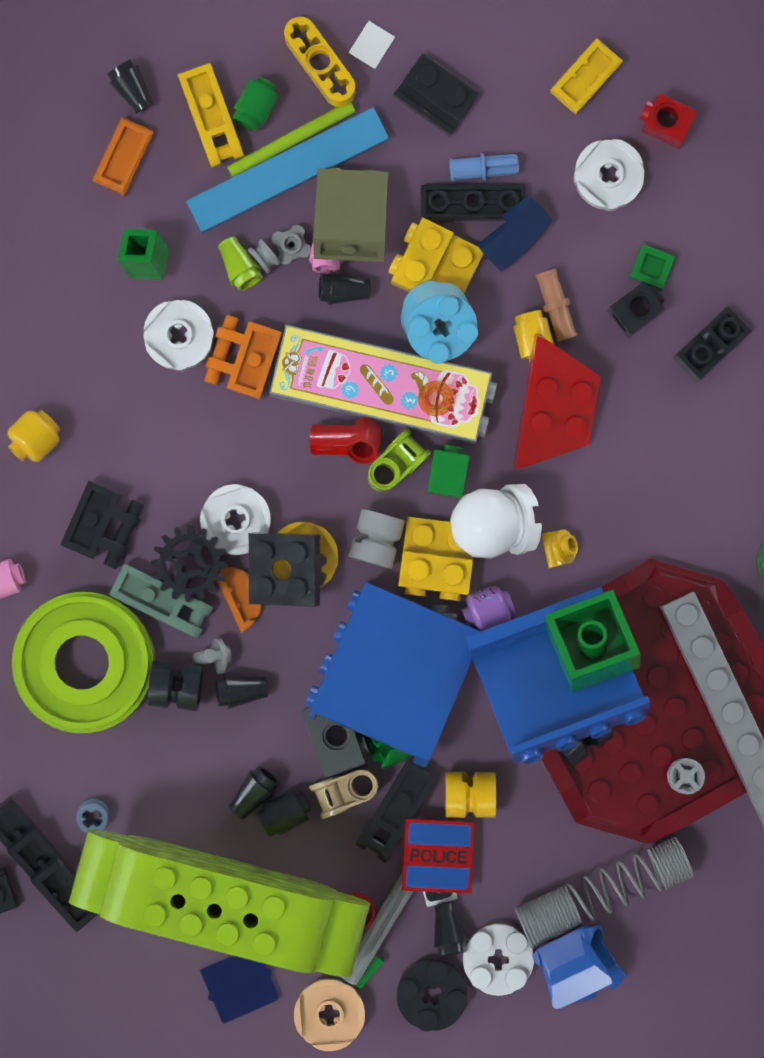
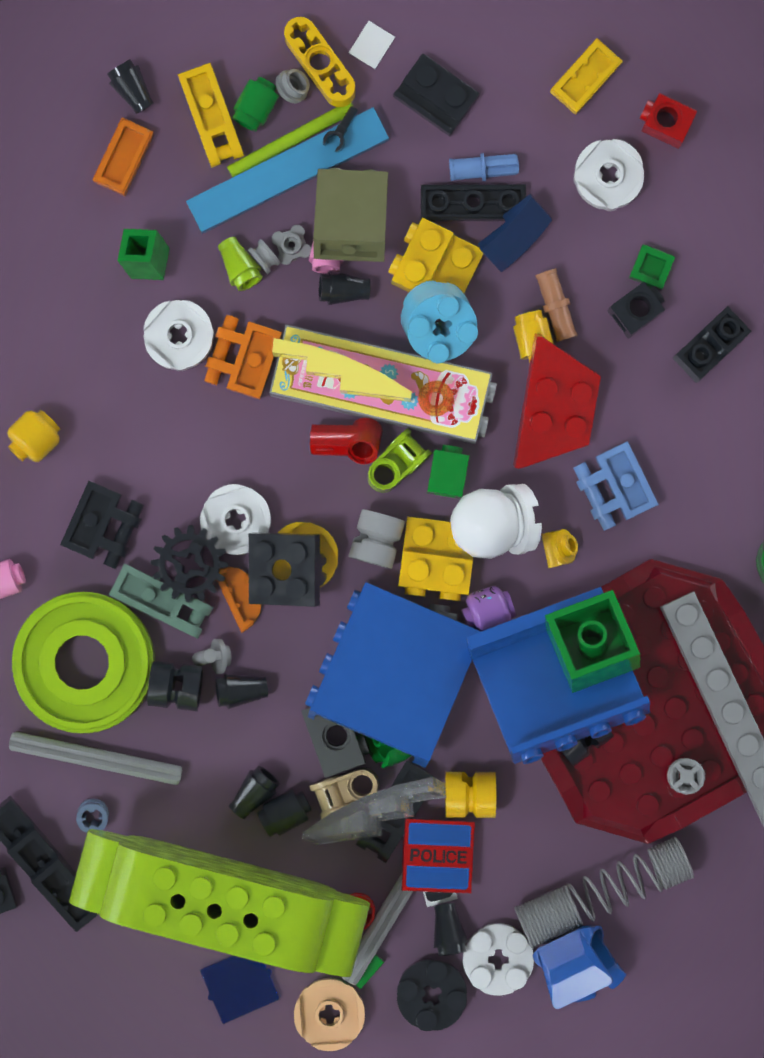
(95, 758): none -> light grey axle
(292, 85): none -> light grey plate
(341, 129): none -> black hand
(354, 376): none -> light yellow slope
(365, 815): none -> clear slope
(625, 481): none -> medium blue plate

